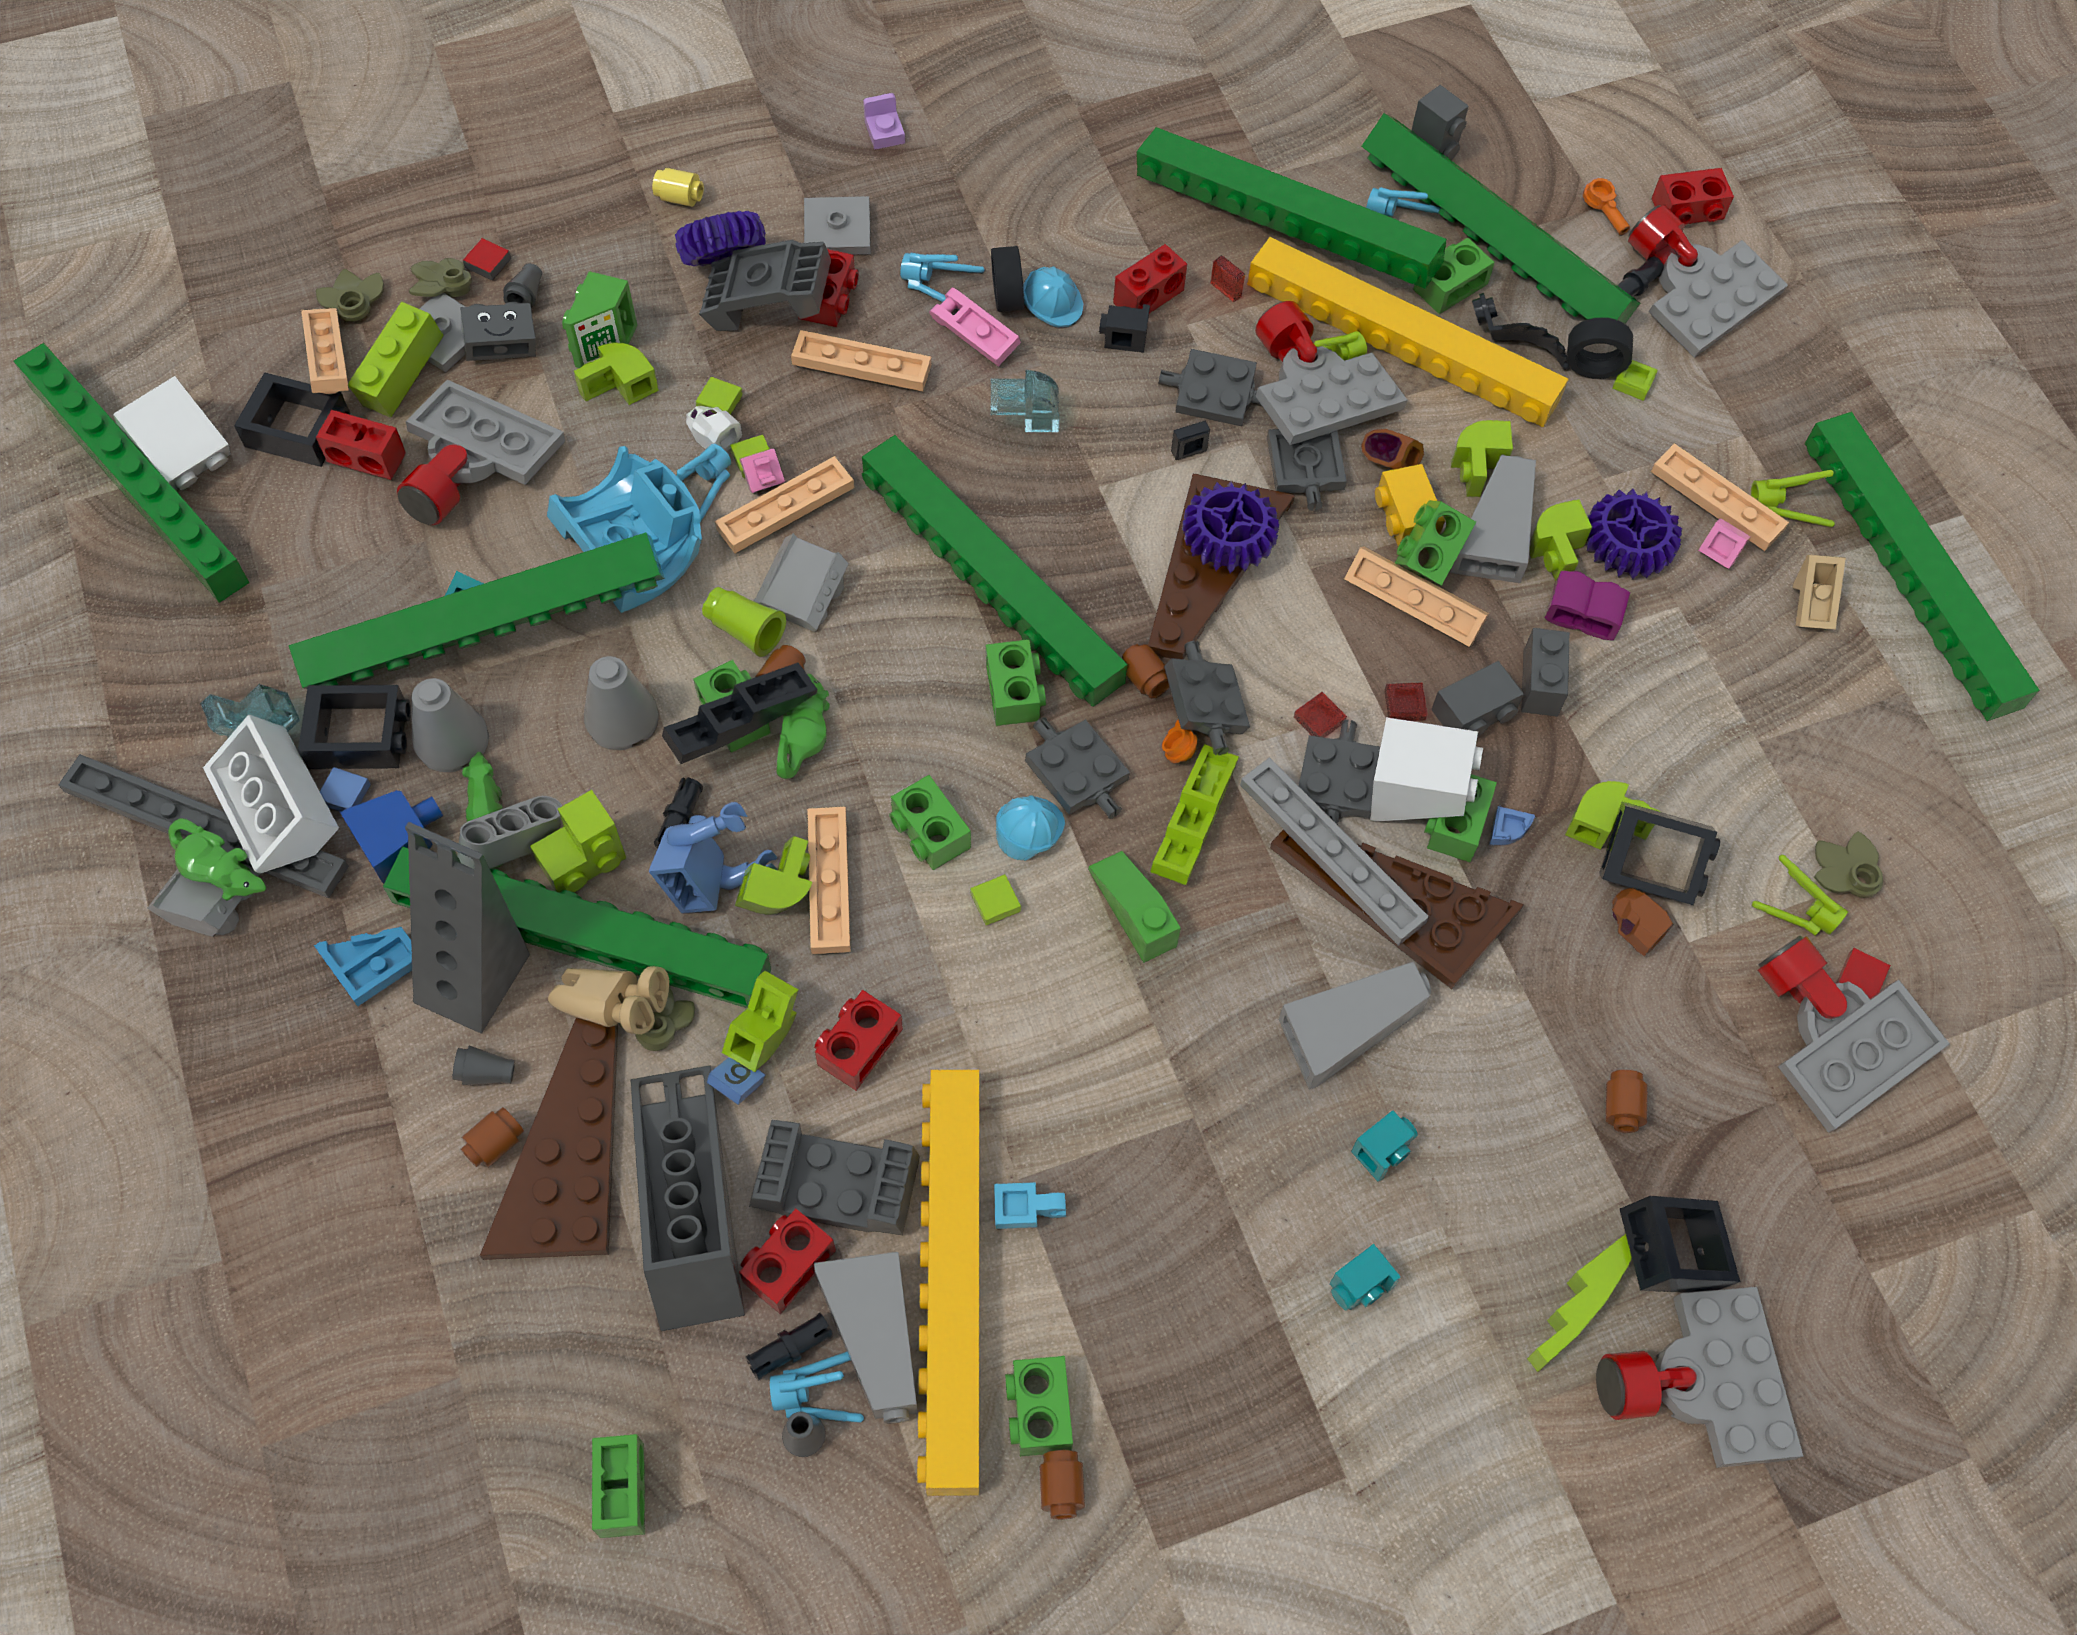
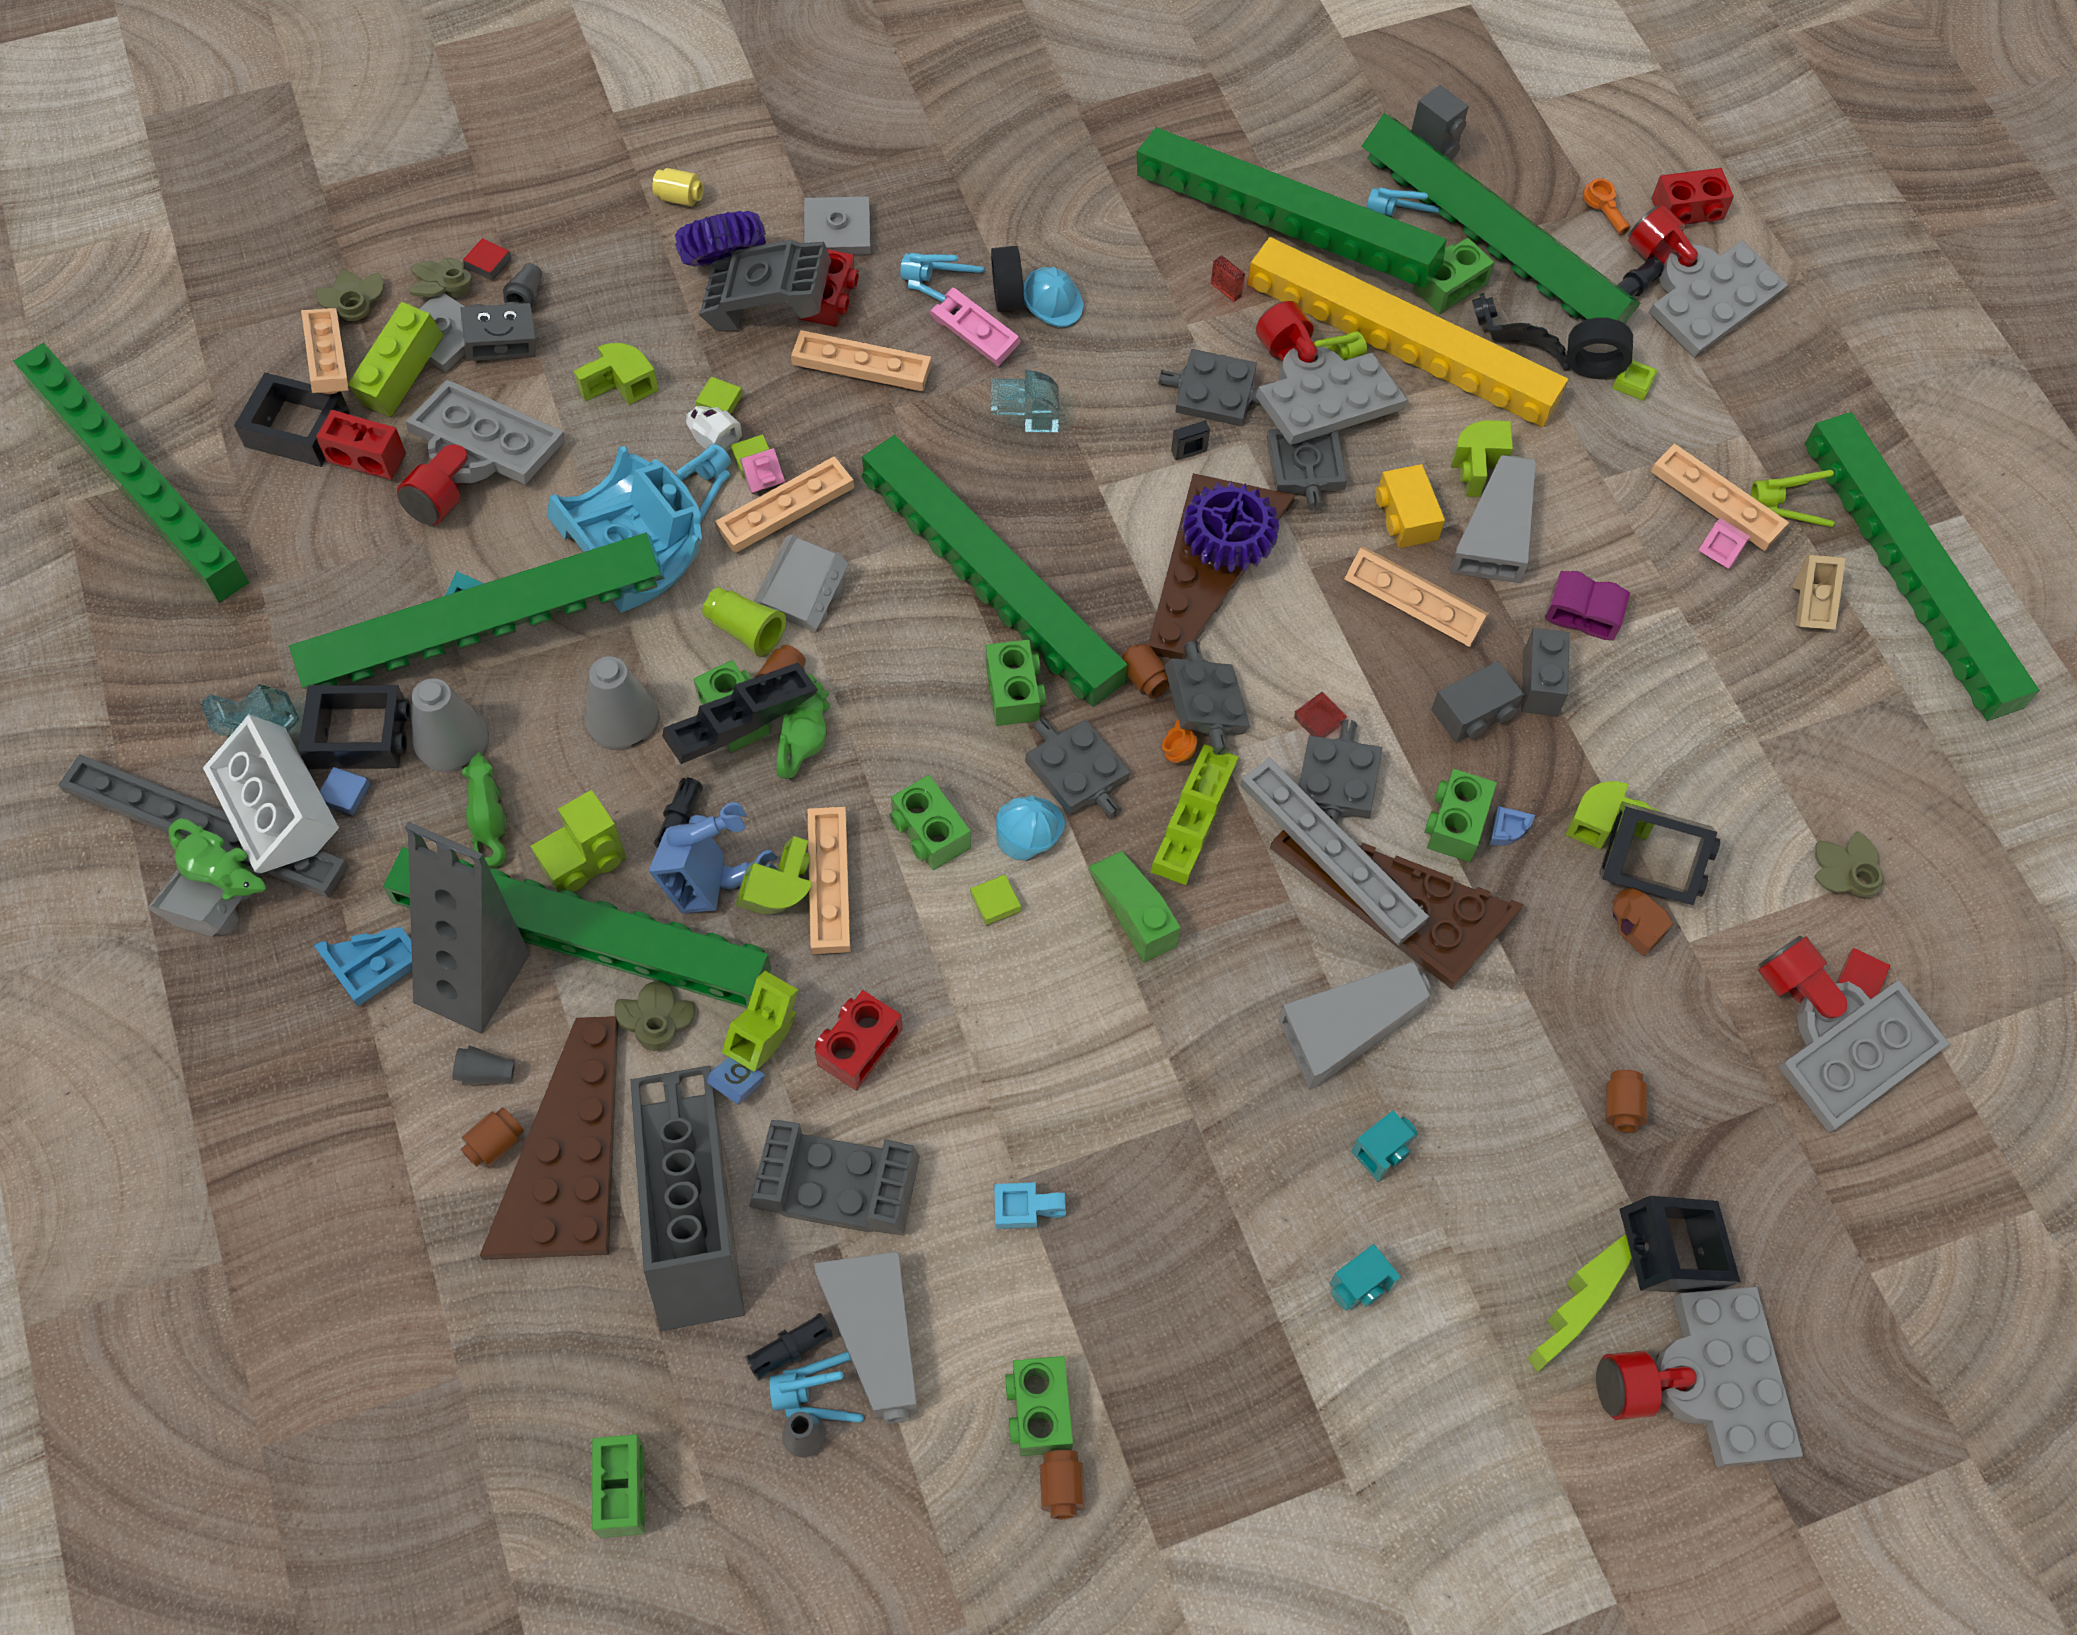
(173, 434): white slope -> none
(381, 827): blue torso -> none
(510, 831): light grey beam -> none
(599, 316): bright green slope -> none
(613, 996): tan piece -> none
(795, 1265): red brick -> none
(883, 121): lavender bracket -> none
(952, 1286): yellow brick -> none
(1125, 328): black brick -> none
(1151, 280): red brick -> none
(1392, 449): rock -> none
(1406, 701): clear red tile -> none
(1424, 771): white slope -> none
(1442, 548): bright green brick -> none
(1558, 534): lime brick -> none
(1636, 527): dark purple gear -> none
(1824, 911): lime plant -> none

